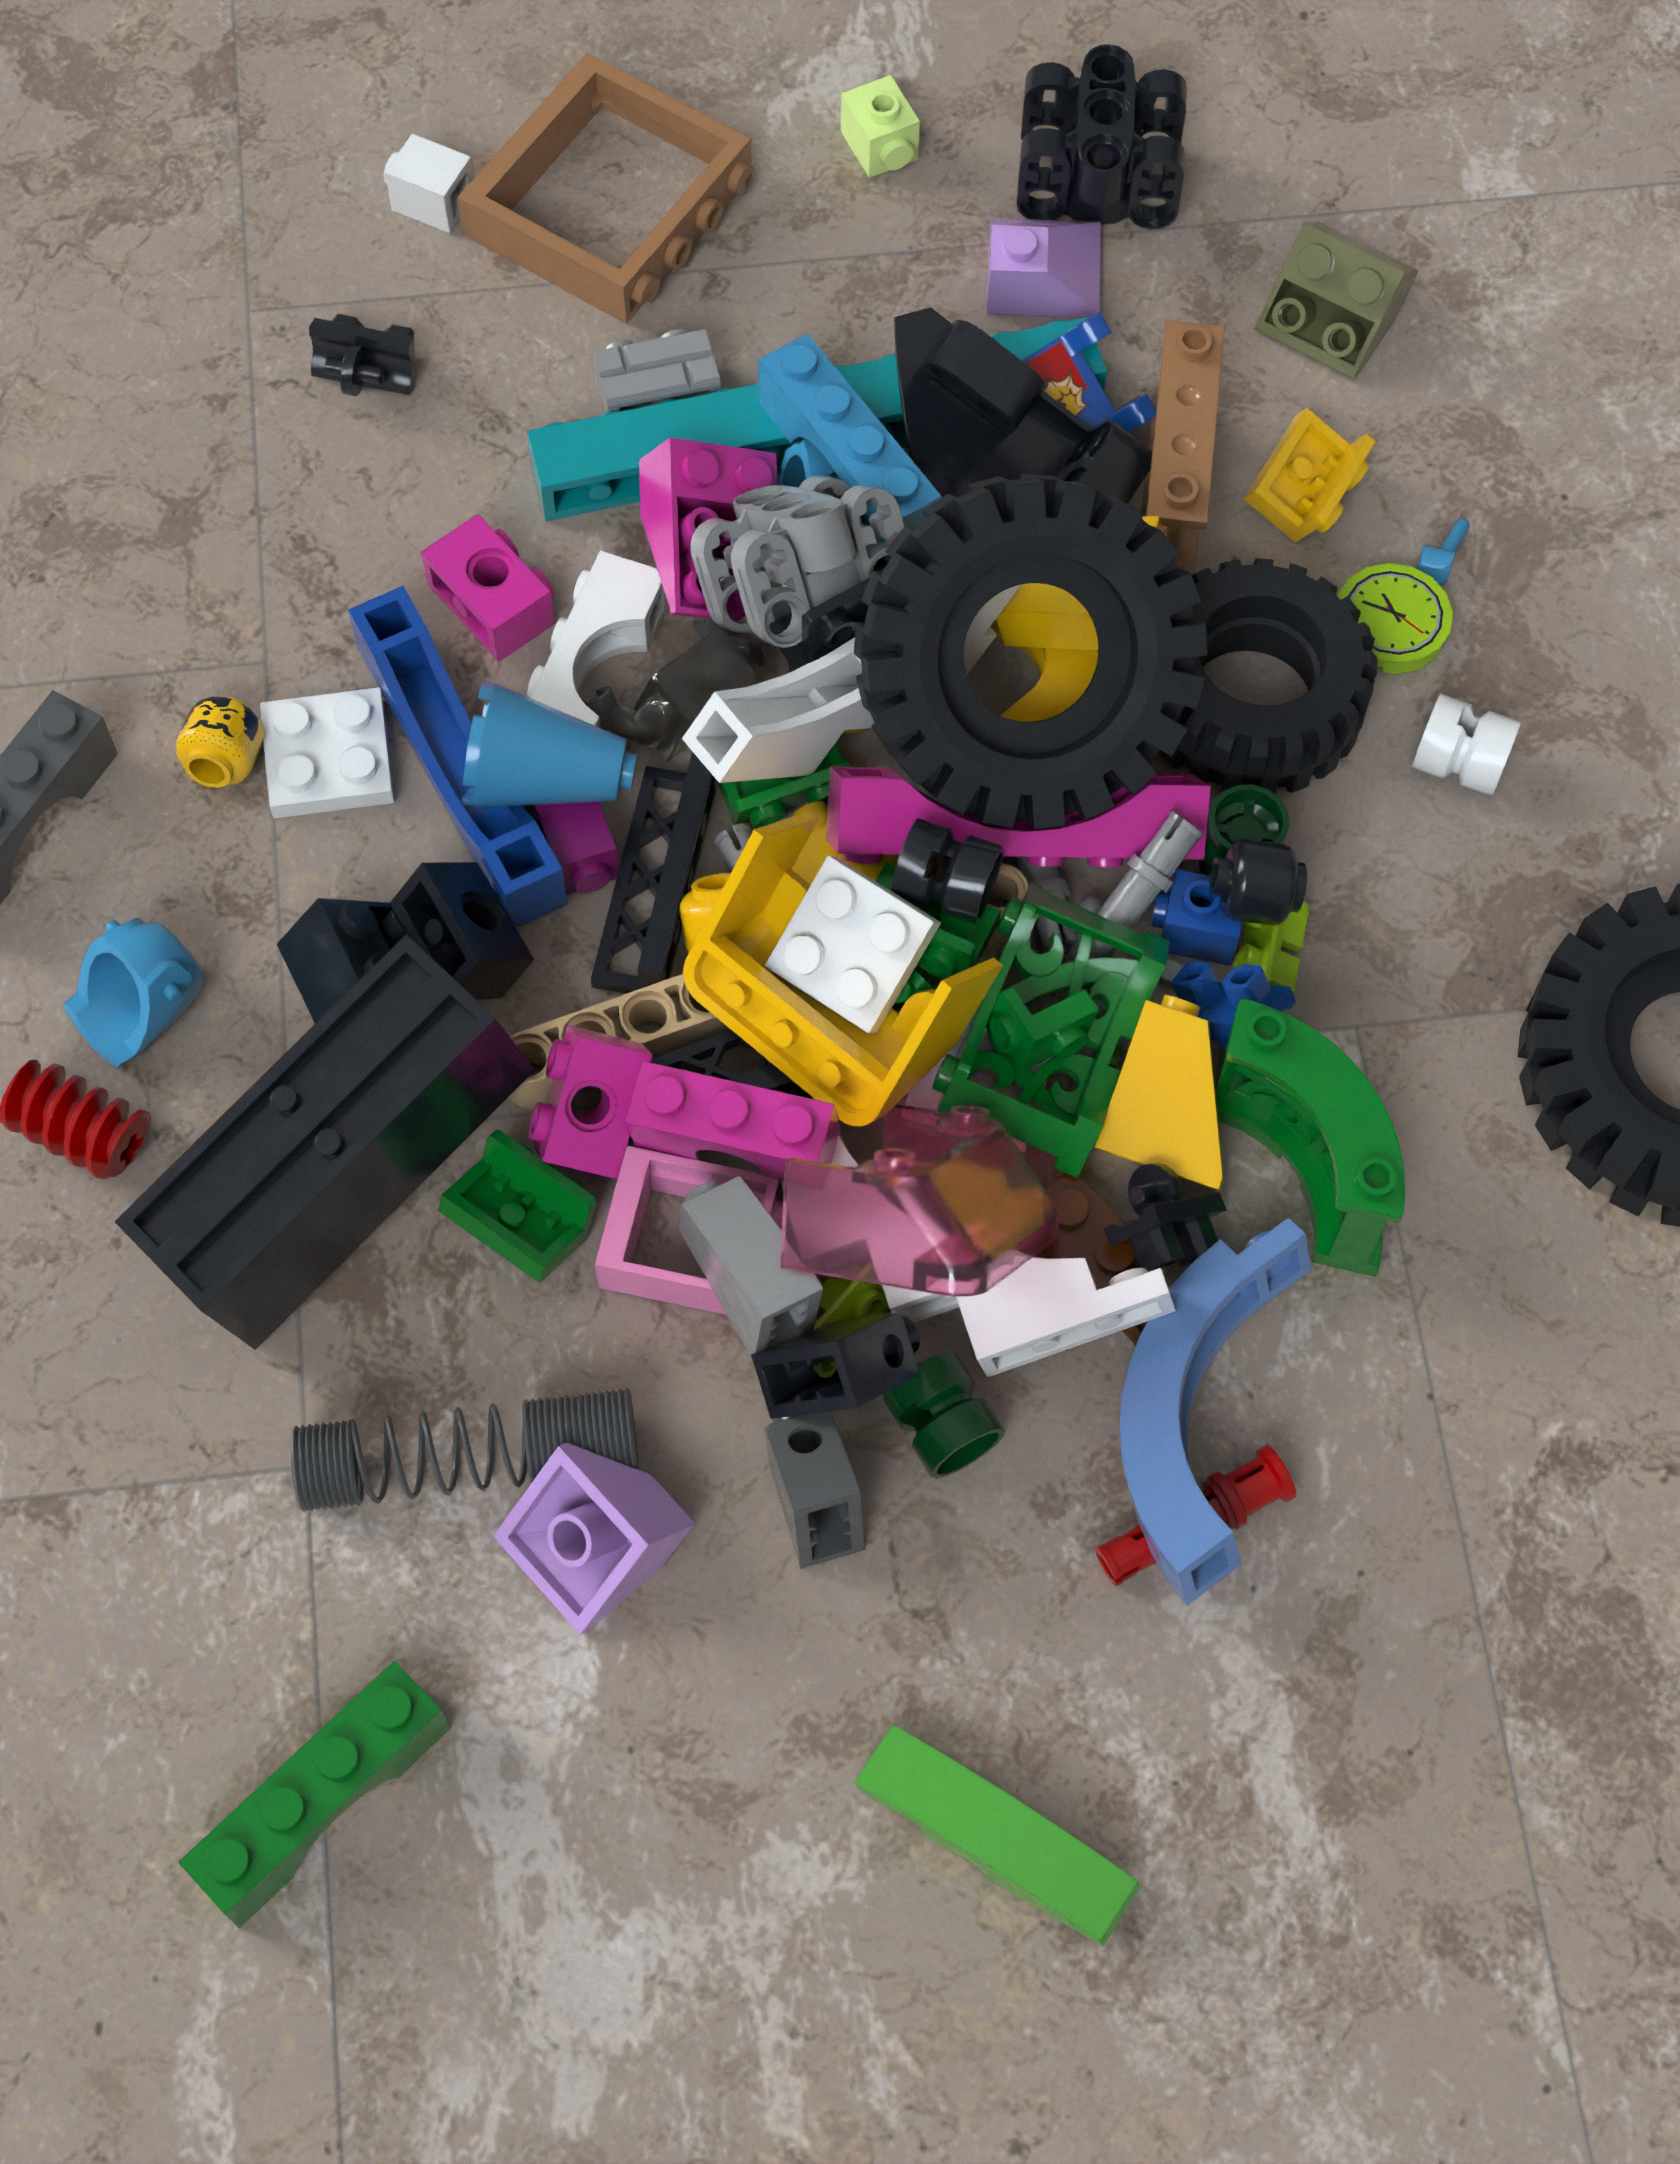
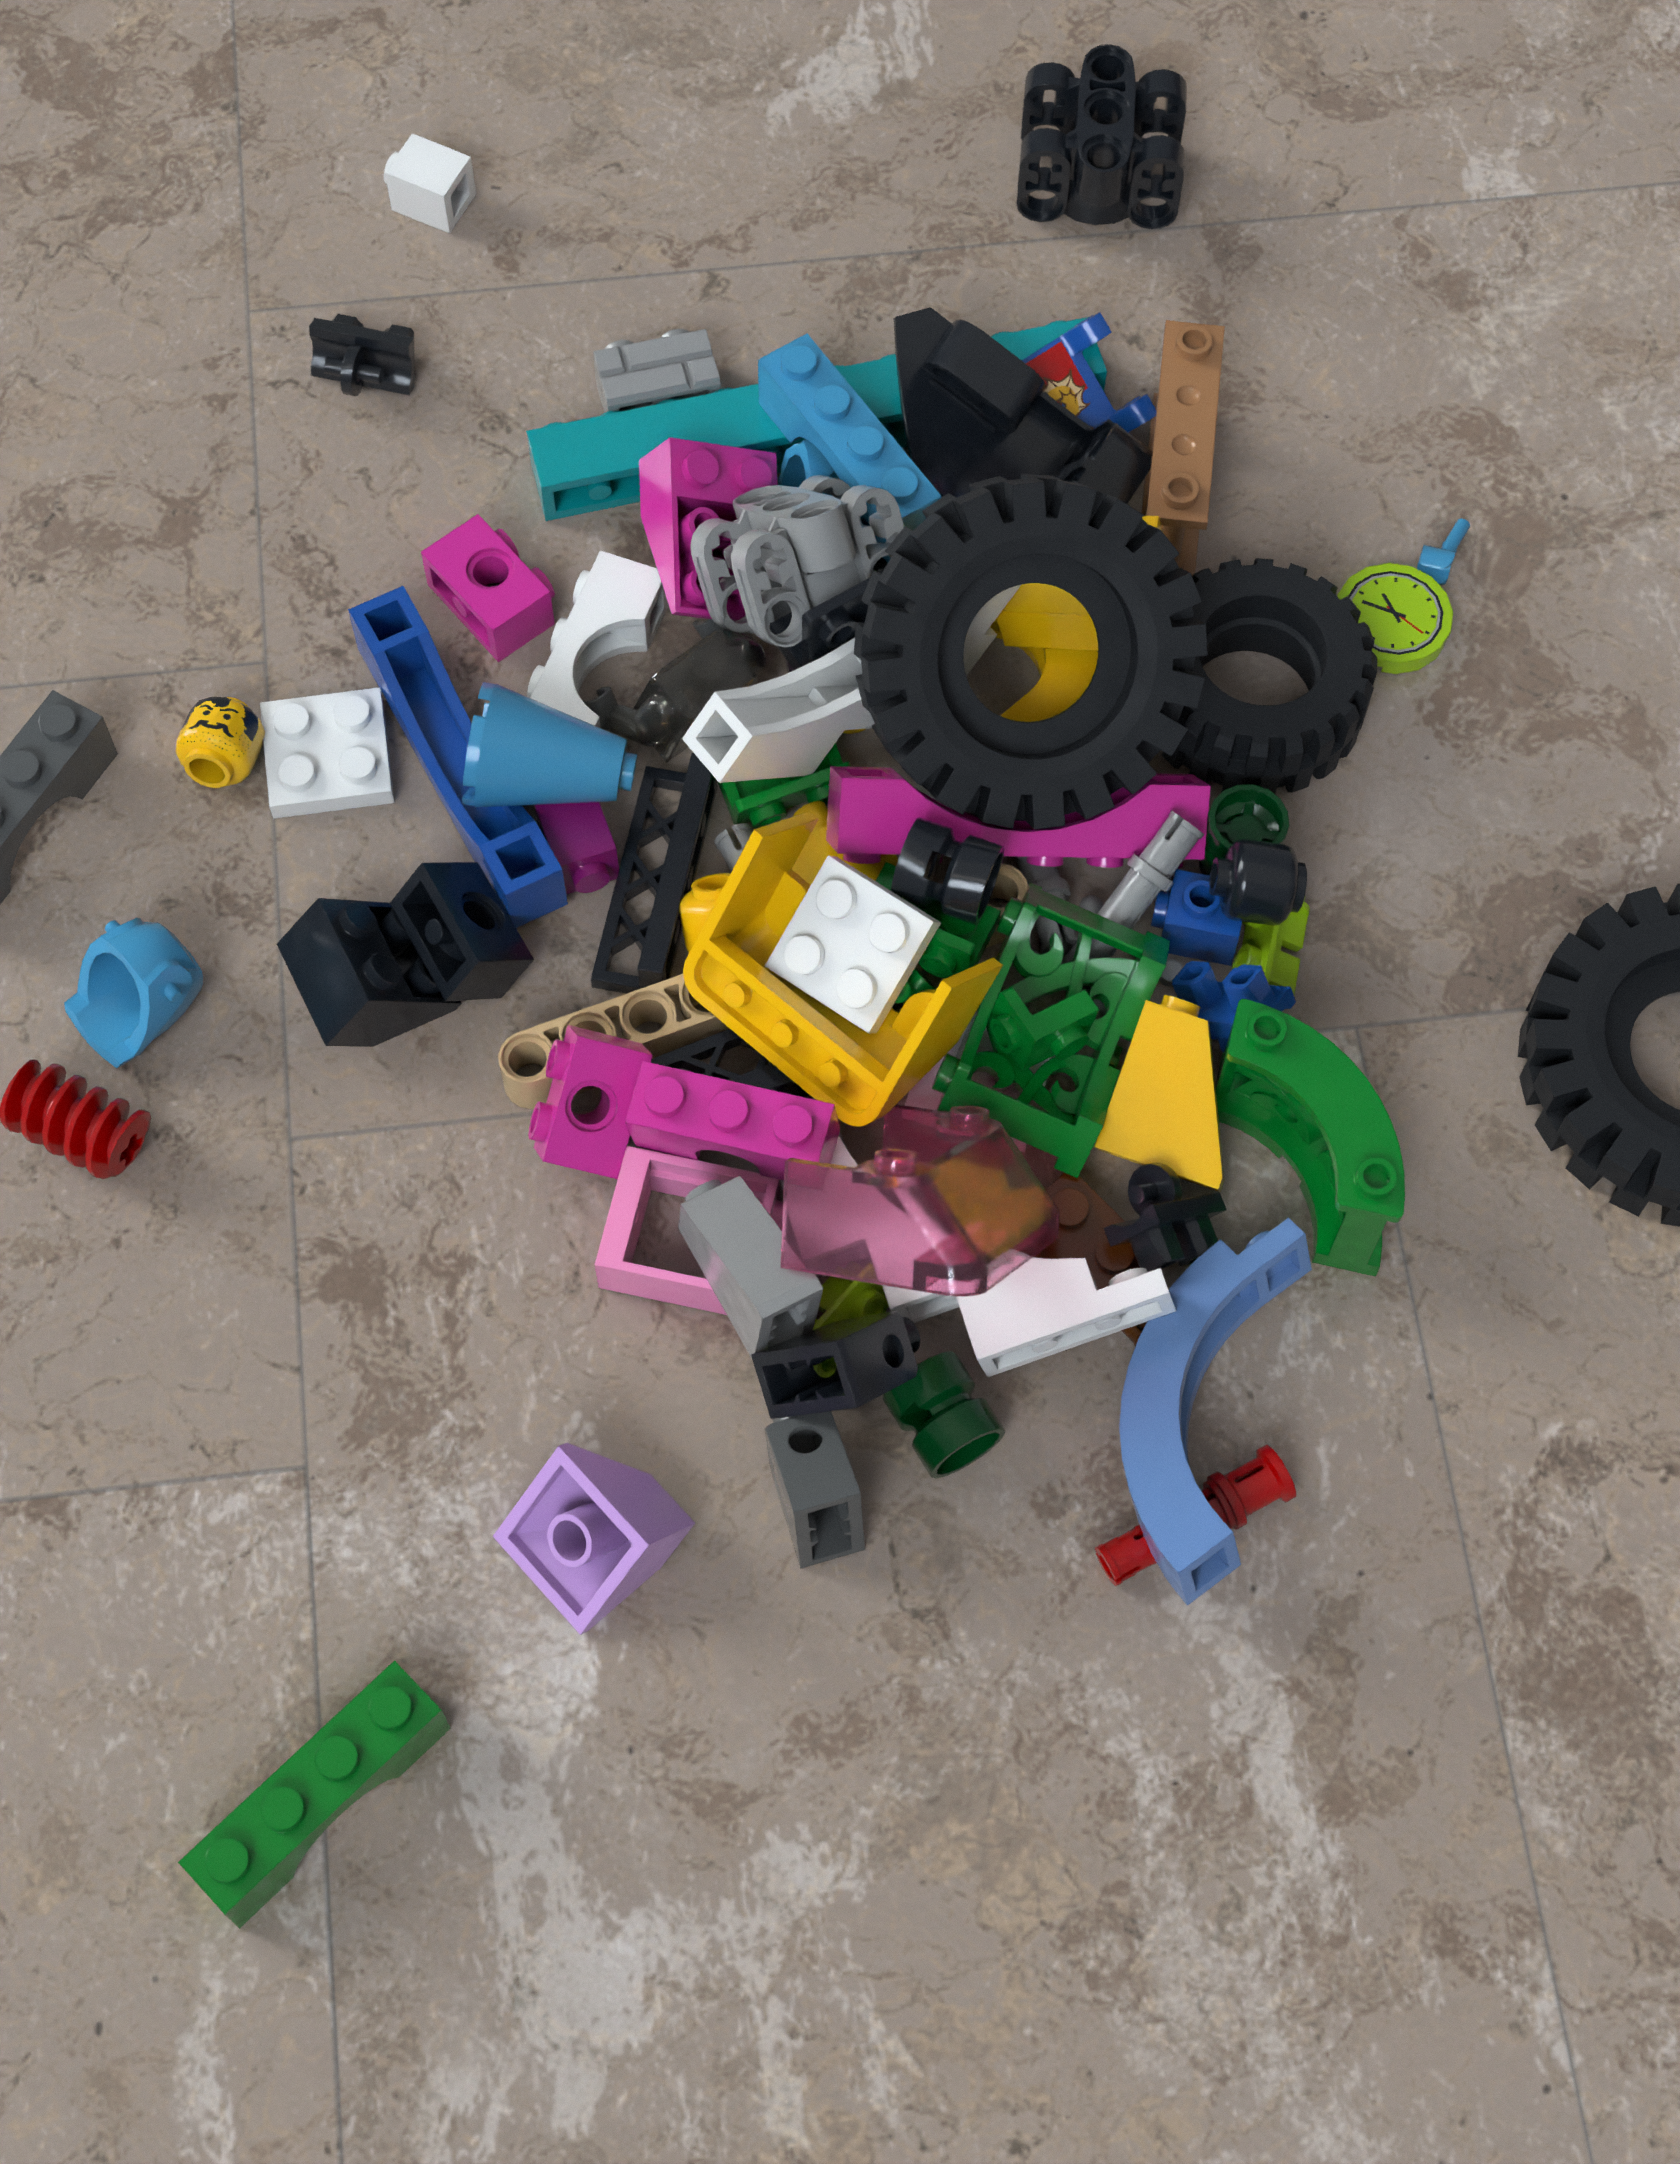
(326, 1144): black brick -> none
(332, 1469): dark grey piece -> none
(520, 1207): green bracket -> none
(532, 149): medium nougat window -> none
(880, 126): yellowish green brick -> none
(998, 1835): bright green slope -> none
(1044, 268): lavender slope -> none
(1308, 477): yellow bracket -> none
(1335, 298): olive slope -> none
(1466, 744): white wheel -> none

